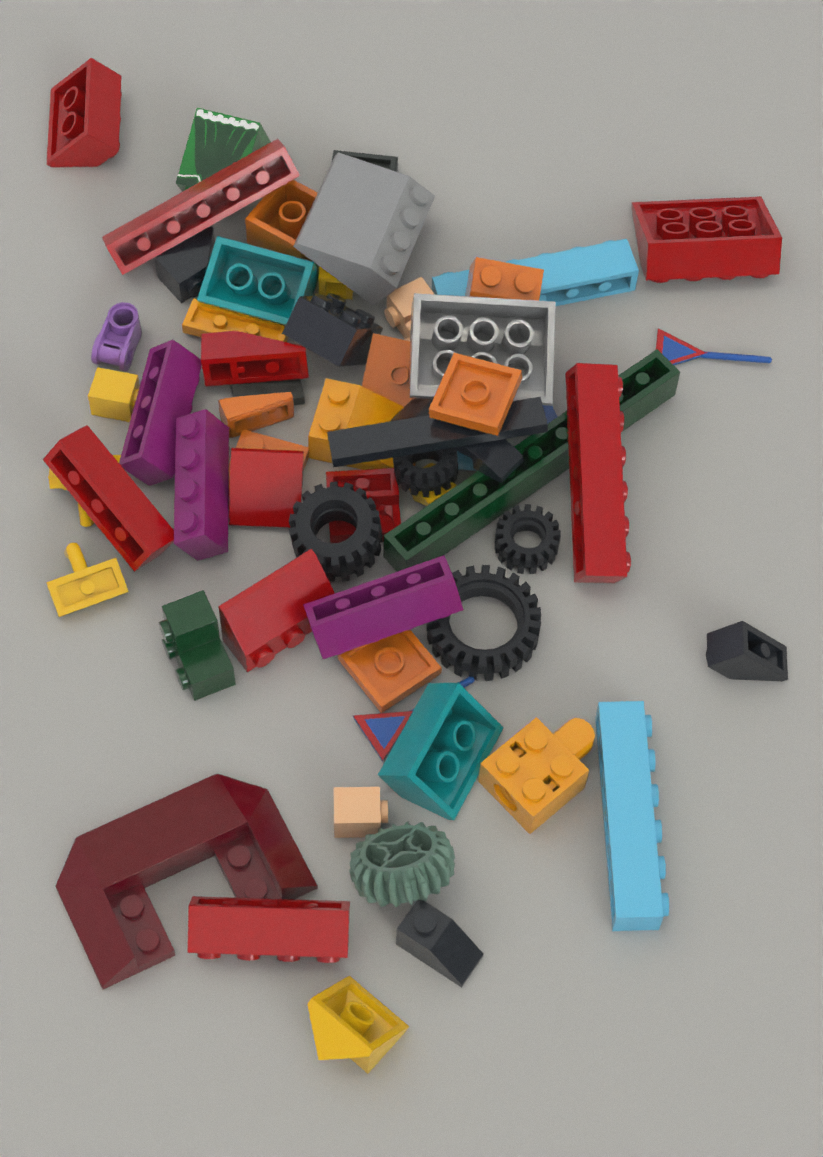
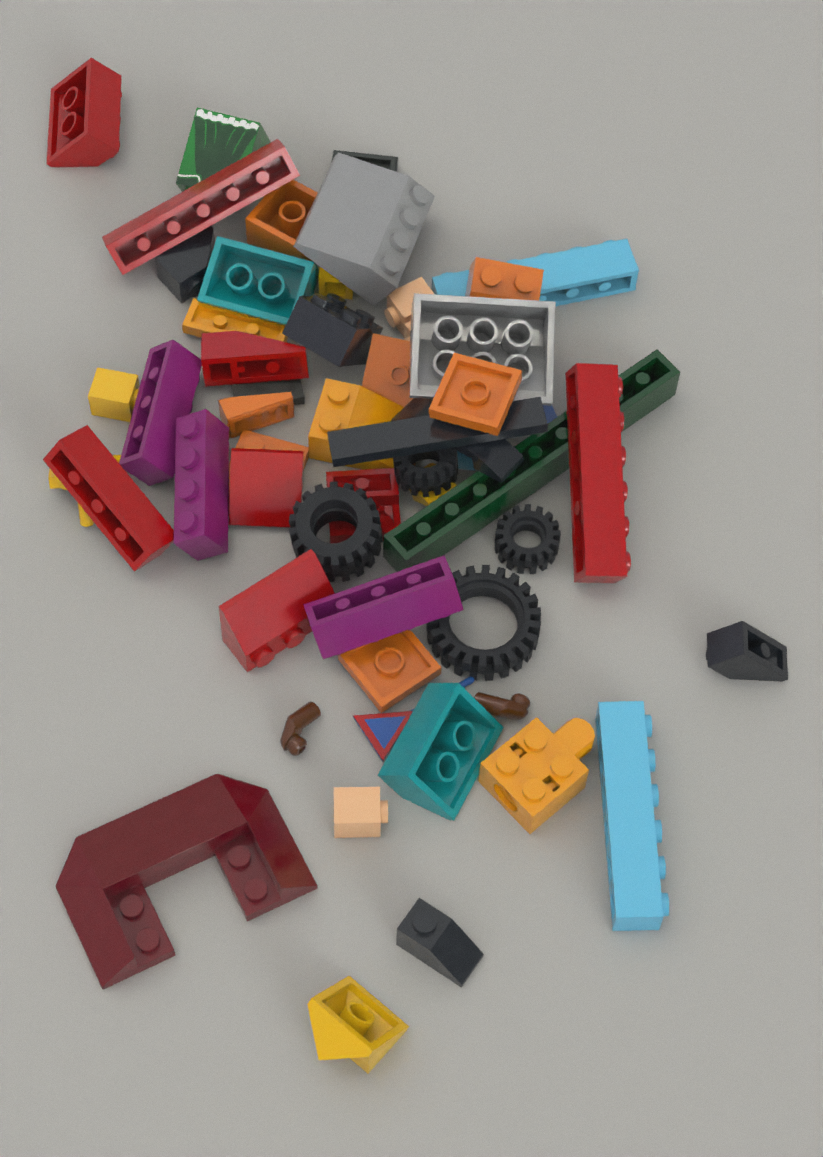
(87, 584): yellow plate -> none
(115, 342): medium lavender piece -> none
(194, 641): dark green brick -> none
(268, 928): red brick -> none
(294, 726): none -> reddish brown arm
(402, 864): sand green gear -> none
(501, 707): none -> reddish brown arm
(679, 351): piece -> none
(706, 239): red slope -> none

